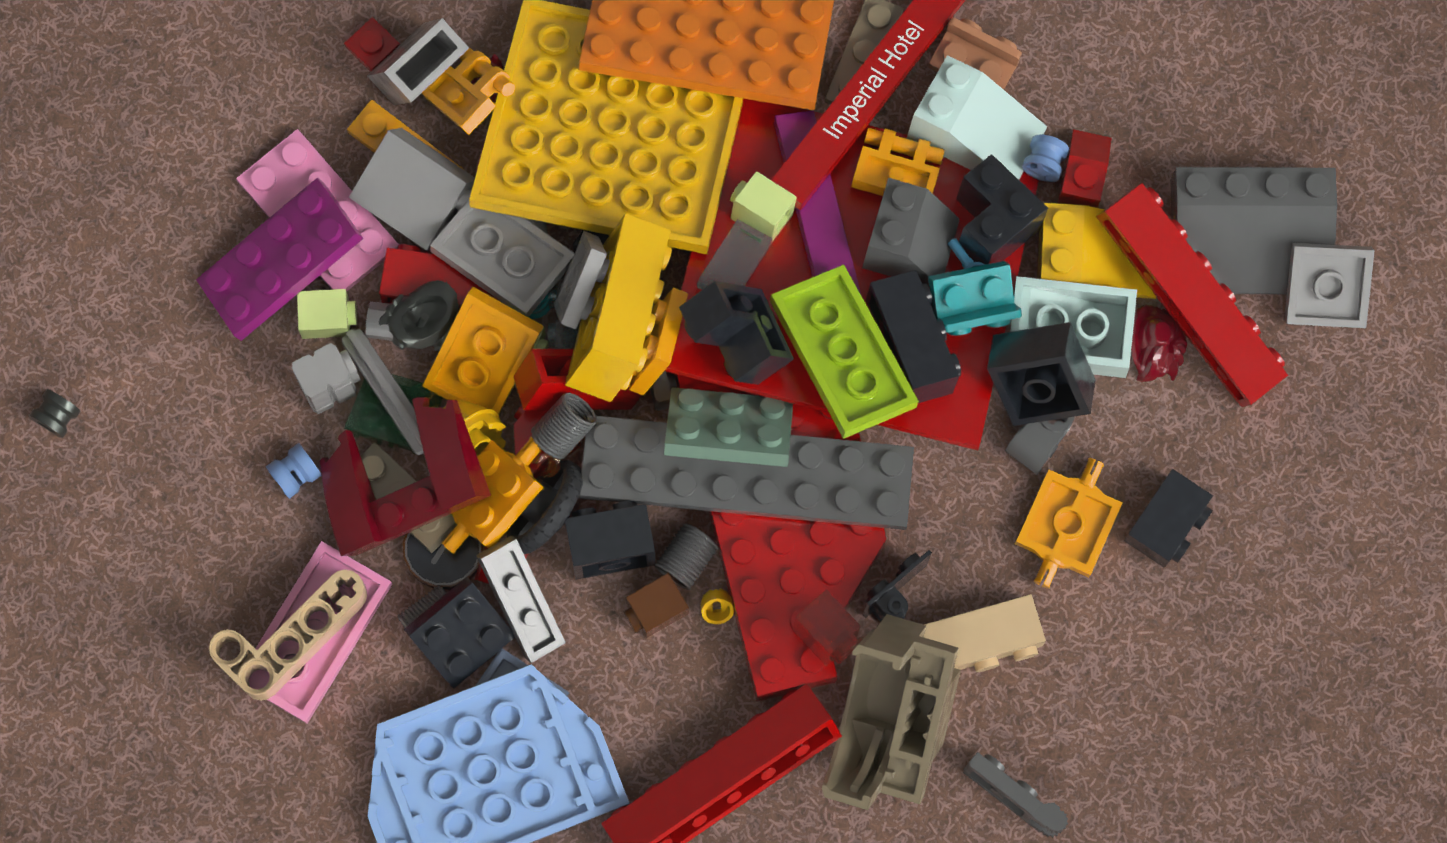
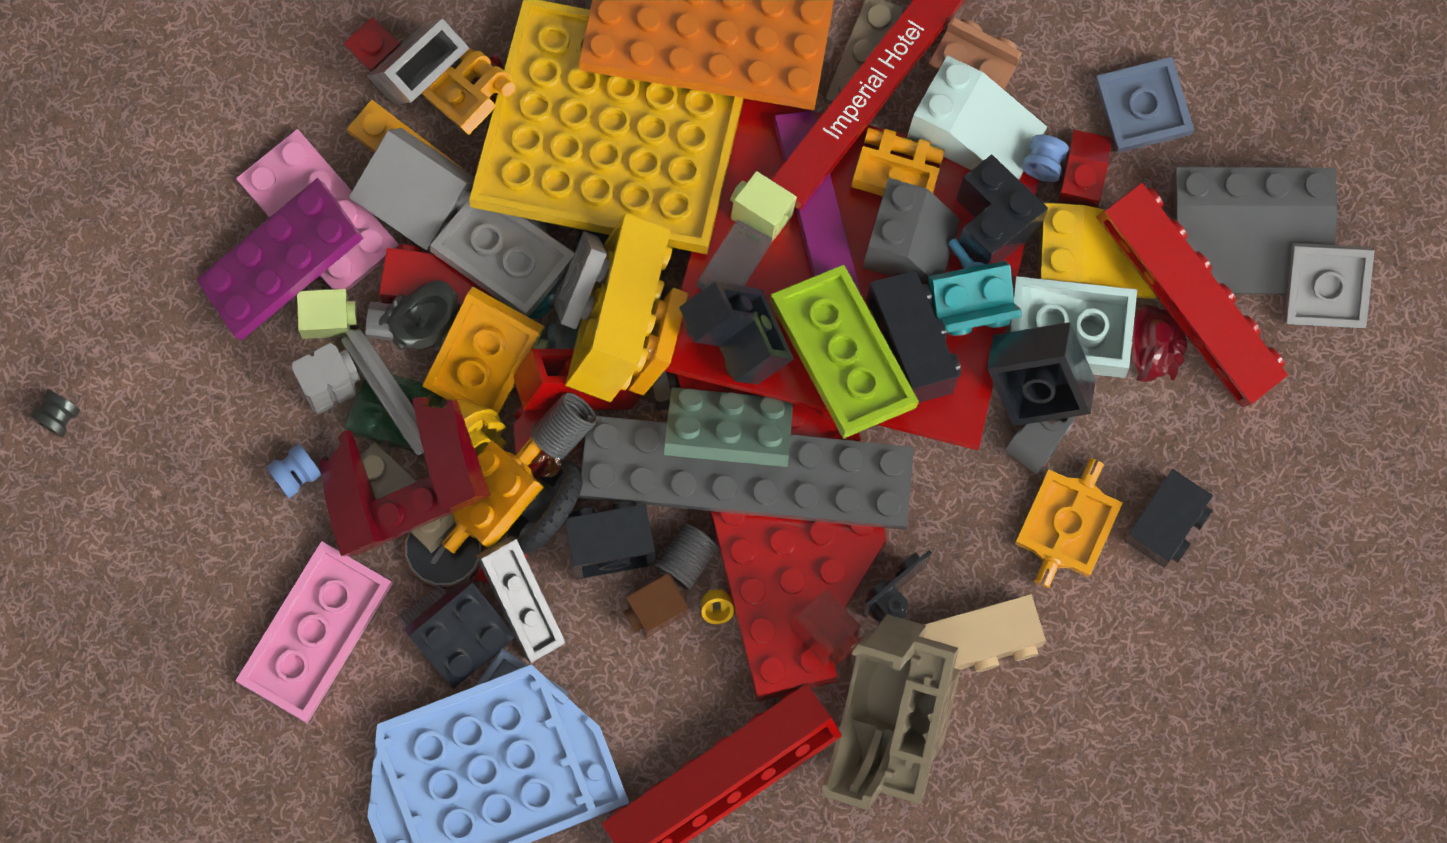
(293, 629): tan beam -> none
(1016, 796): dark grey hinge -> none
(1144, 105): none -> sand blue plate

